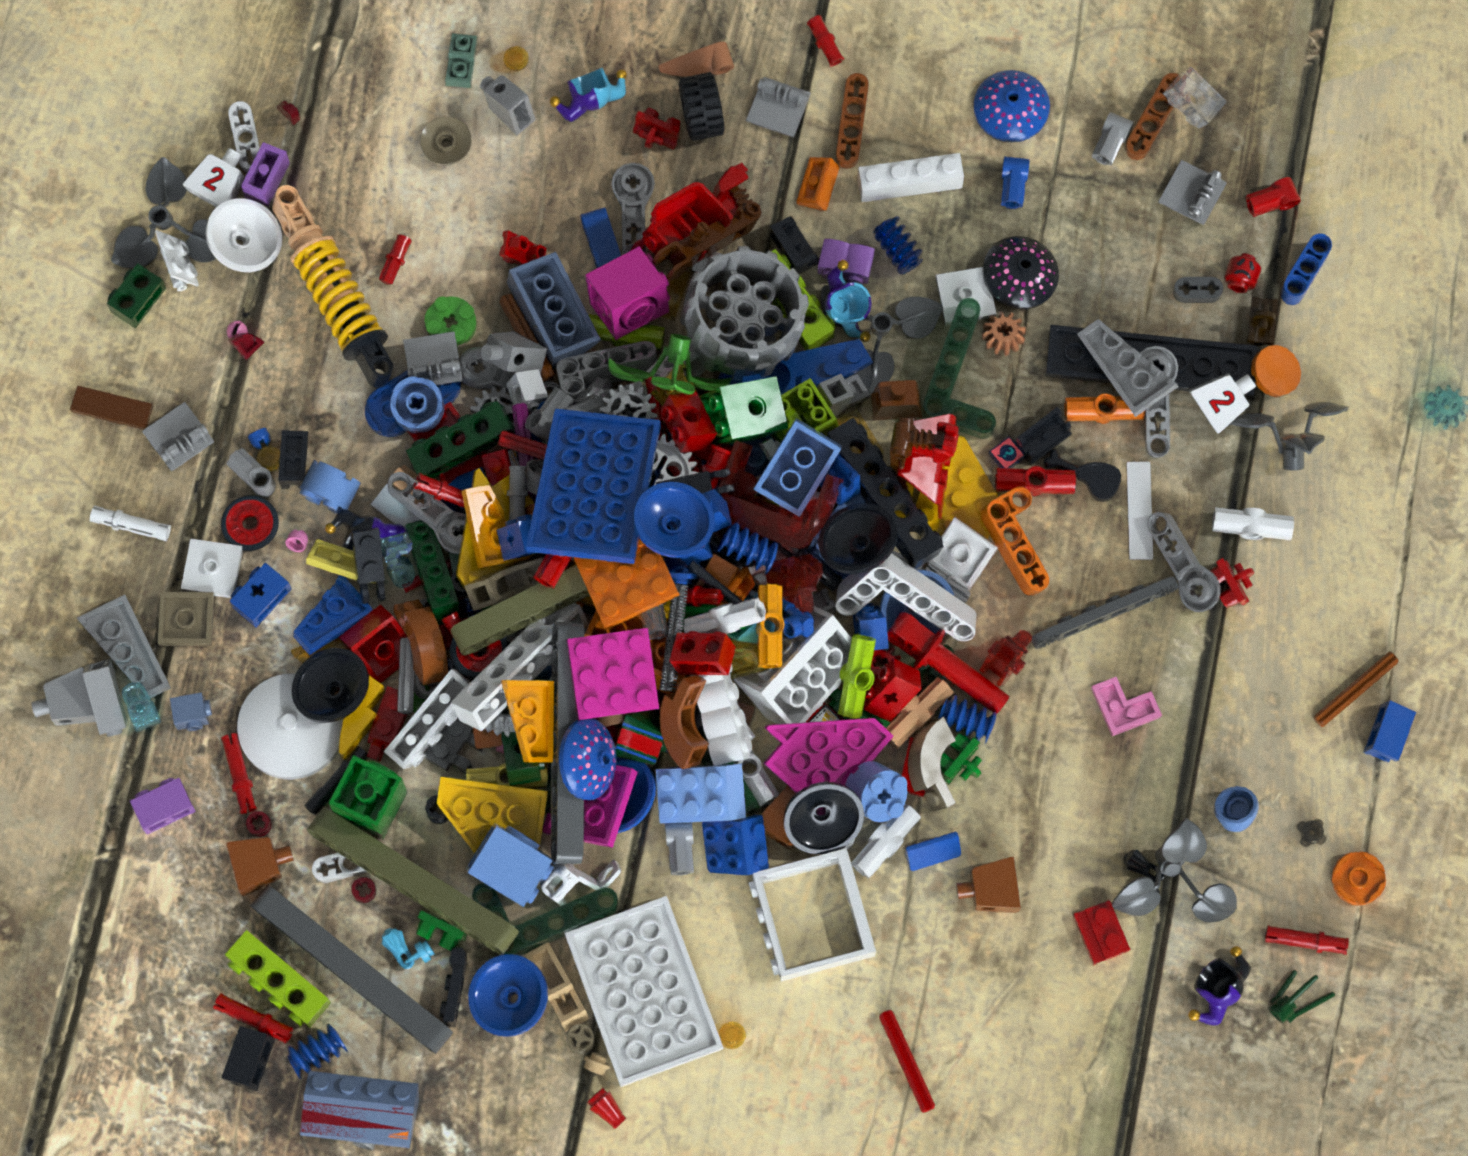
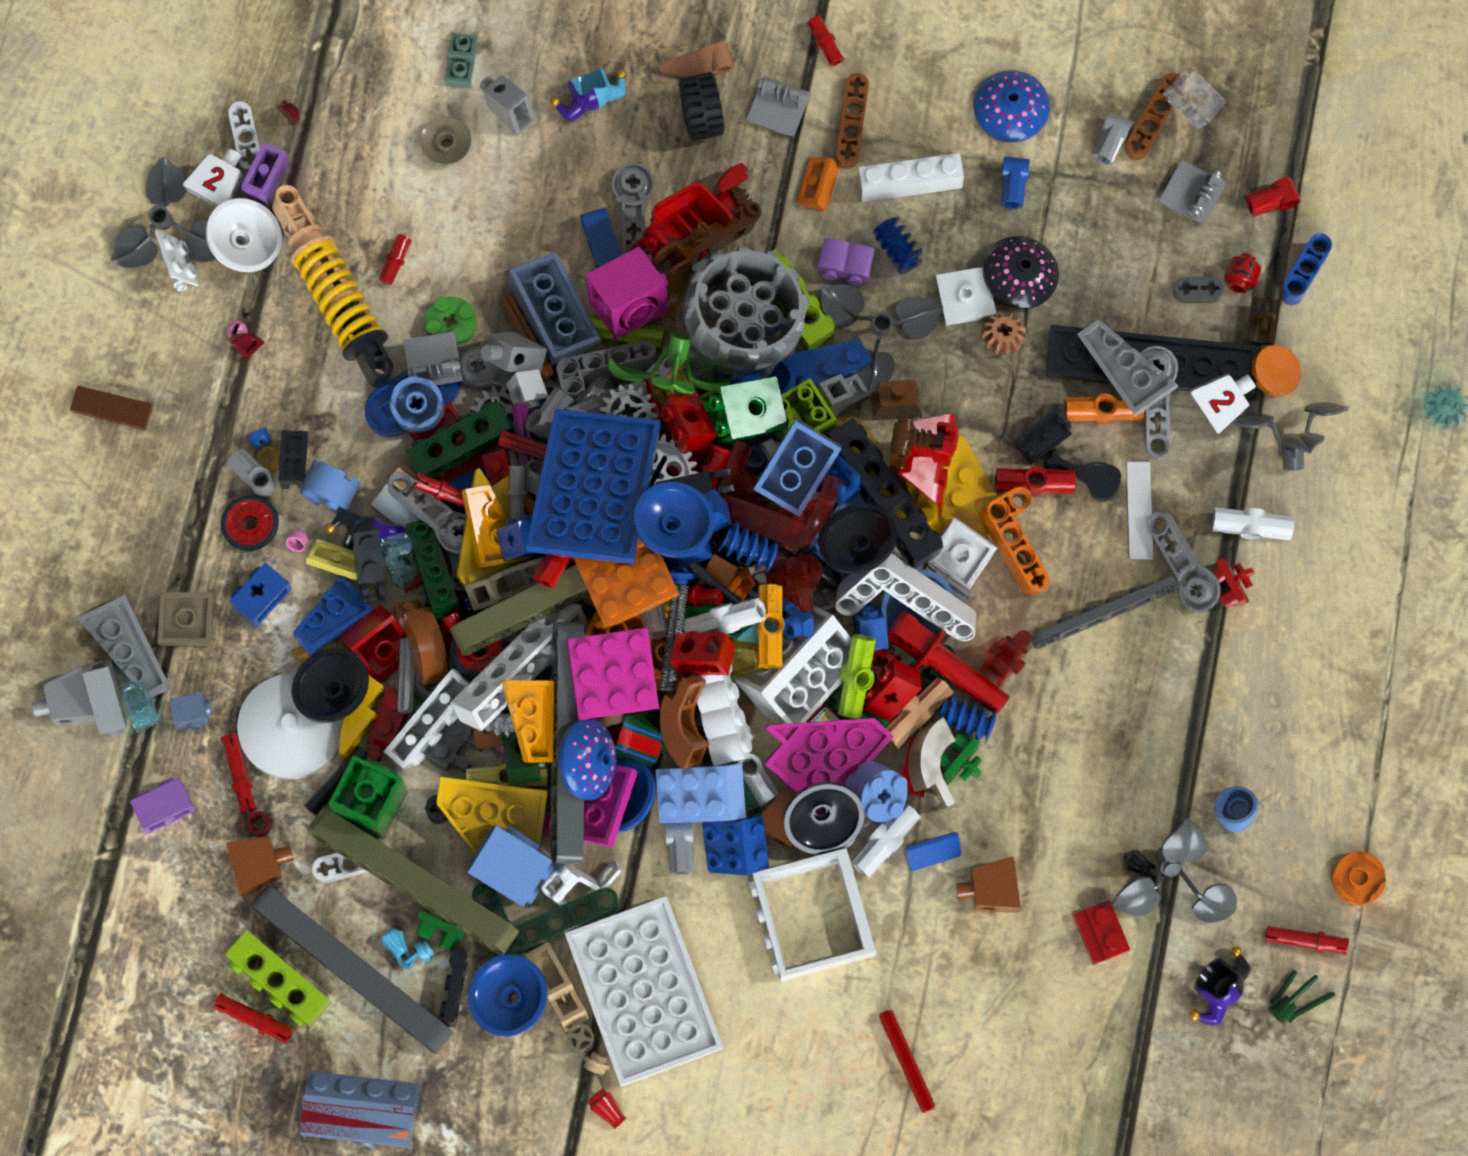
(123, 521): white pin -> none
(142, 298): dark green brick -> none
(178, 436): light grey hinge -> none
(212, 568): white plate -> none
(248, 1058): black hinge -> none
(315, 1050): blue piece -> none
(371, 886): dark red bush -> none
(516, 58): clear yellow plate -> none
(519, 249): red hips -> none
(655, 130): red hips -> none
(732, 1035): clear yellow plate -> none
(793, 245): black hinge -> none
(847, 302): medium azure piece -> none
(952, 372): clear green beam -> none
(1007, 453): tile -> none
(1122, 713): bright pink plate -> none
(1317, 827): clear smoke plate -> none
(1356, 689): dark orange axle -> none
(1389, 731): blue hinge -> none

